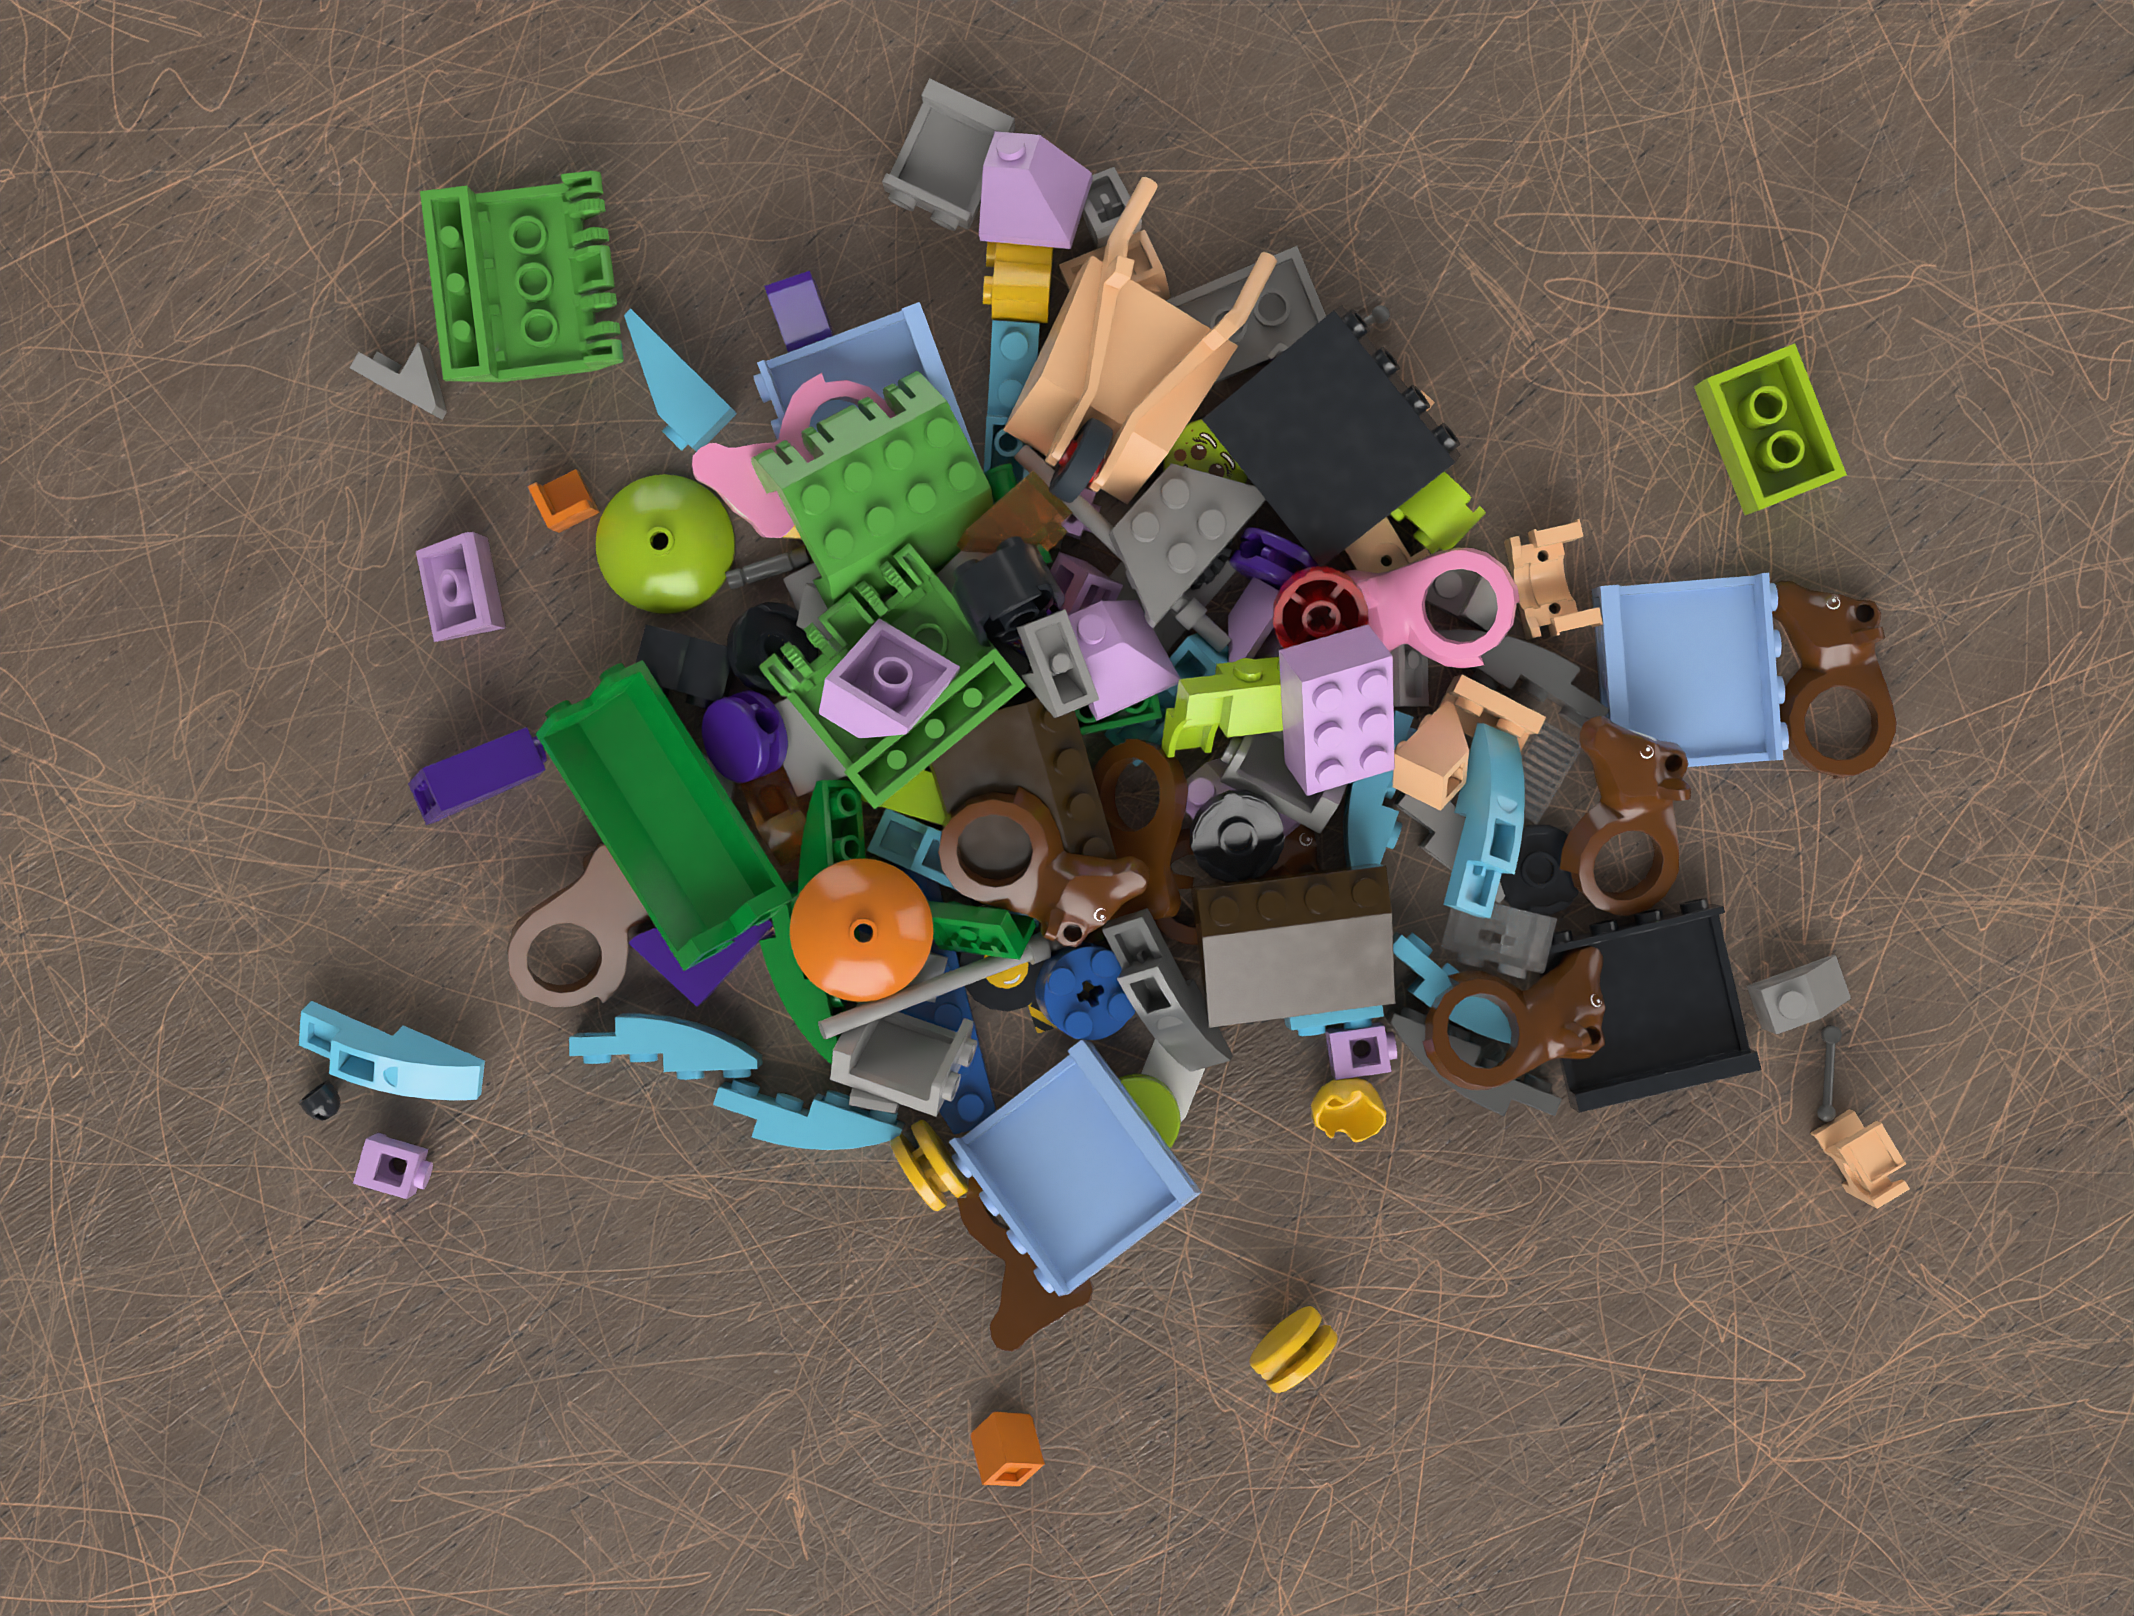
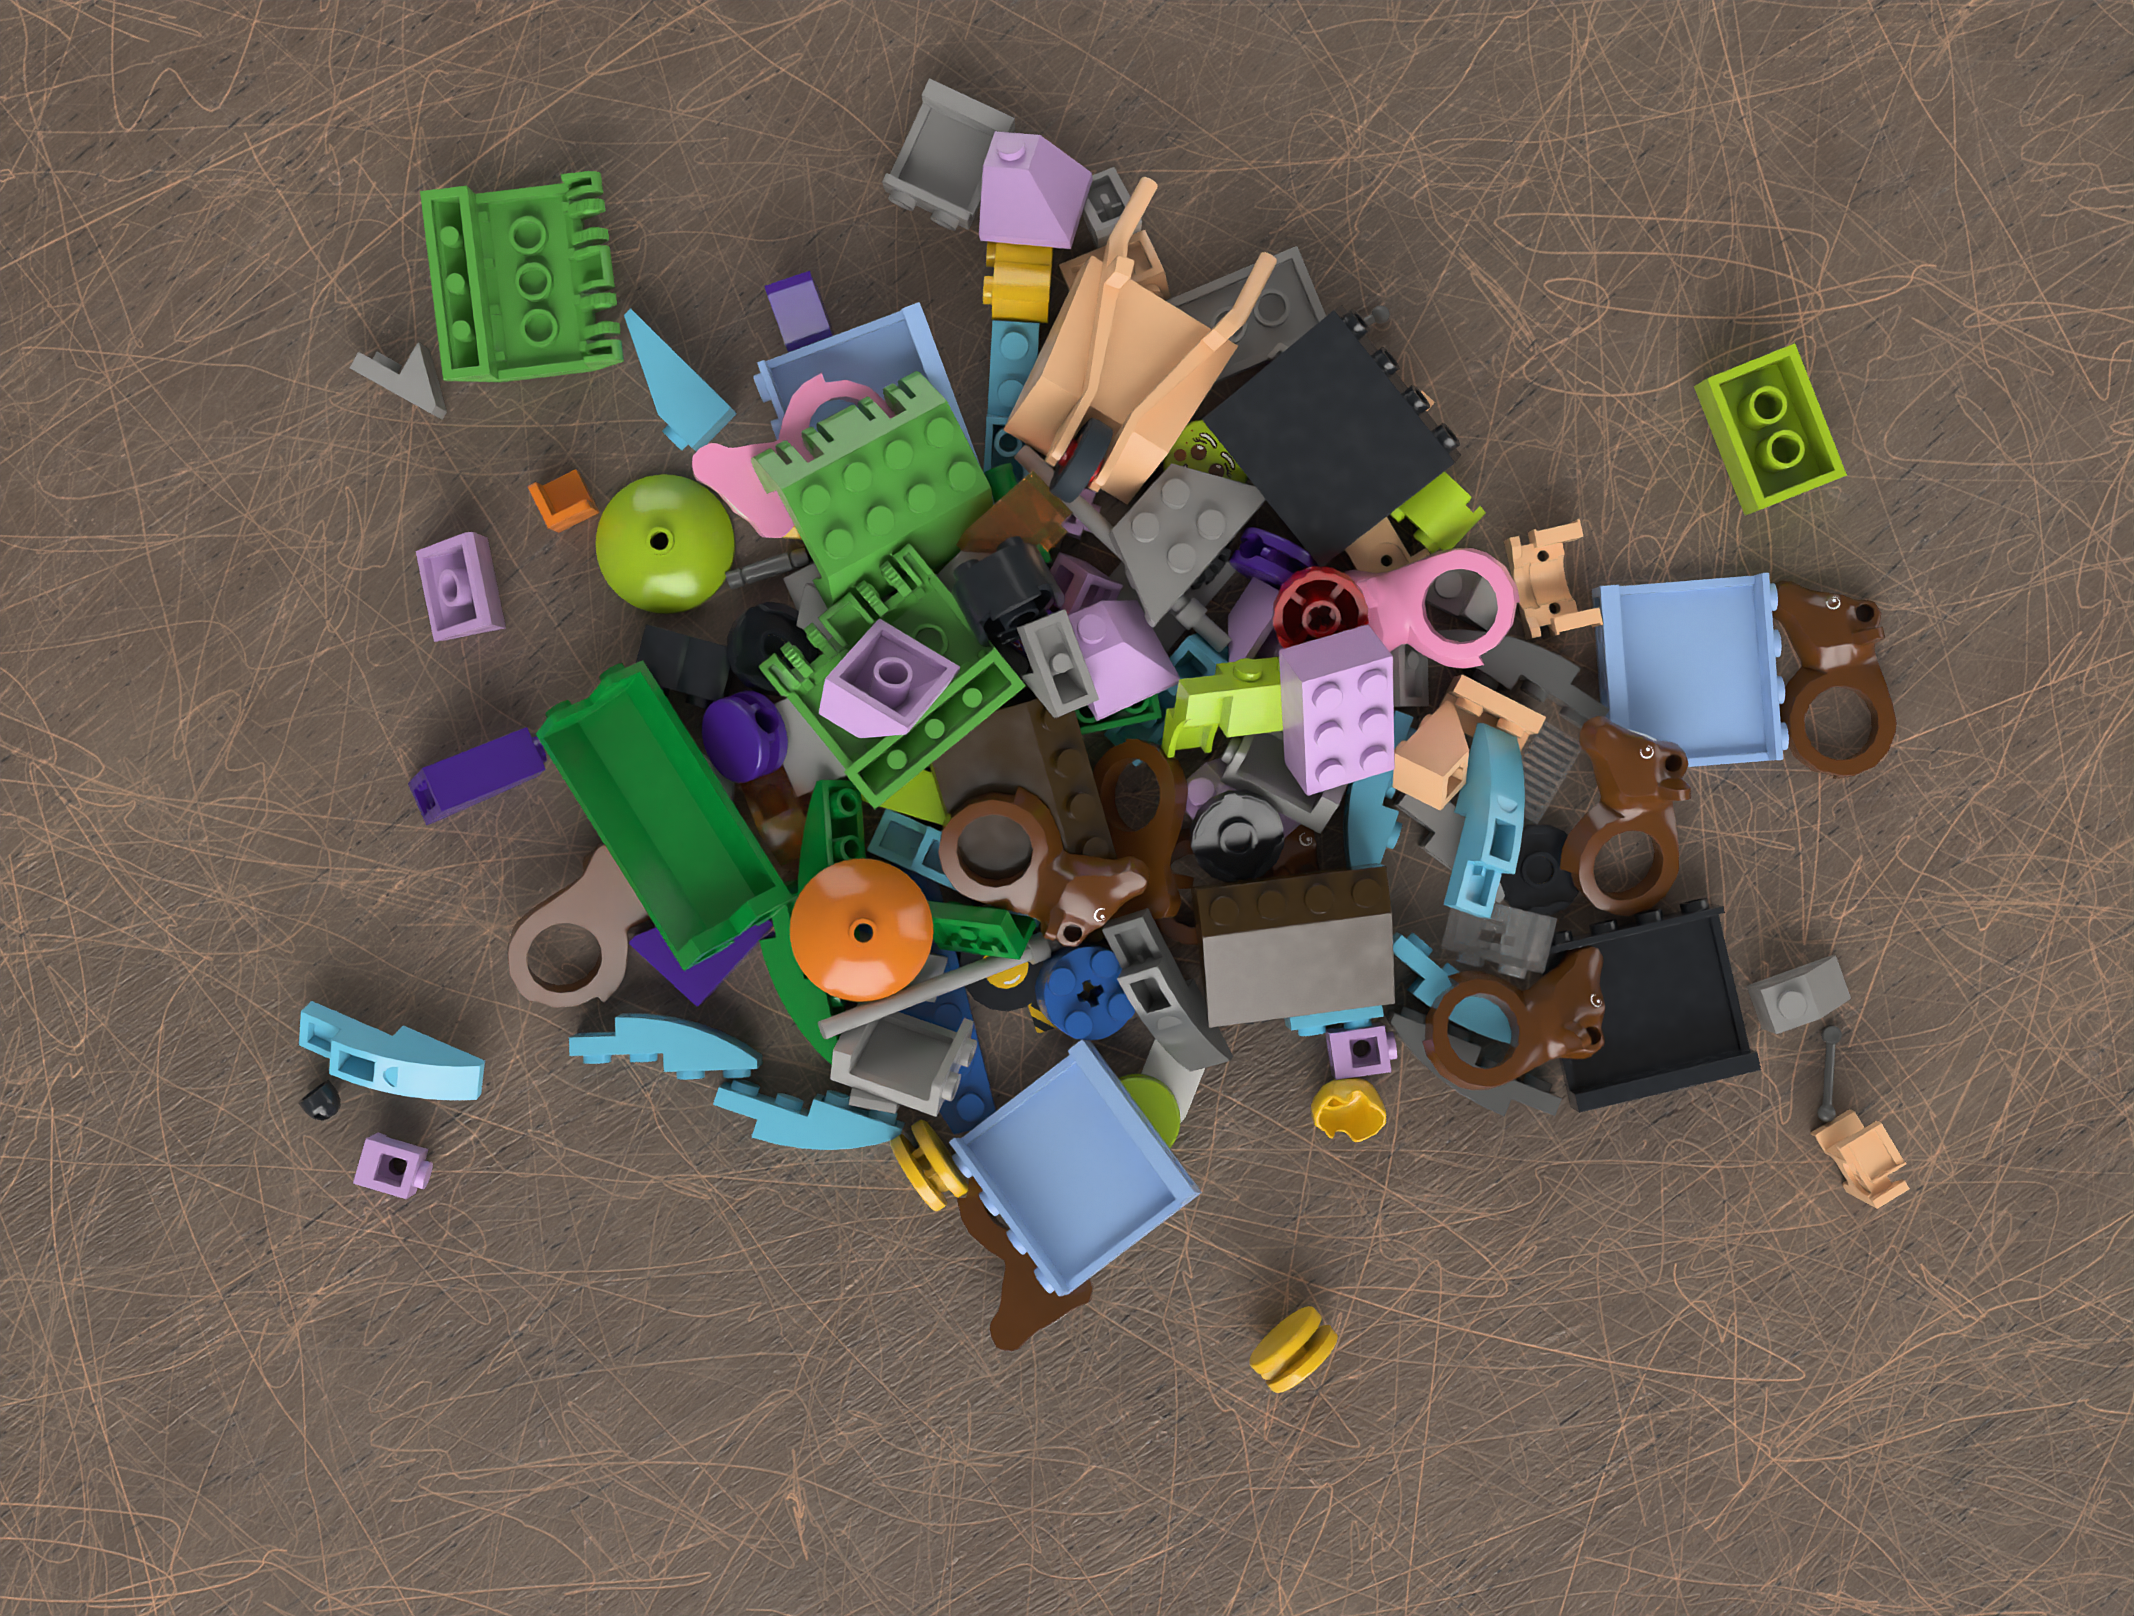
(1007, 1449): orange panel -> none

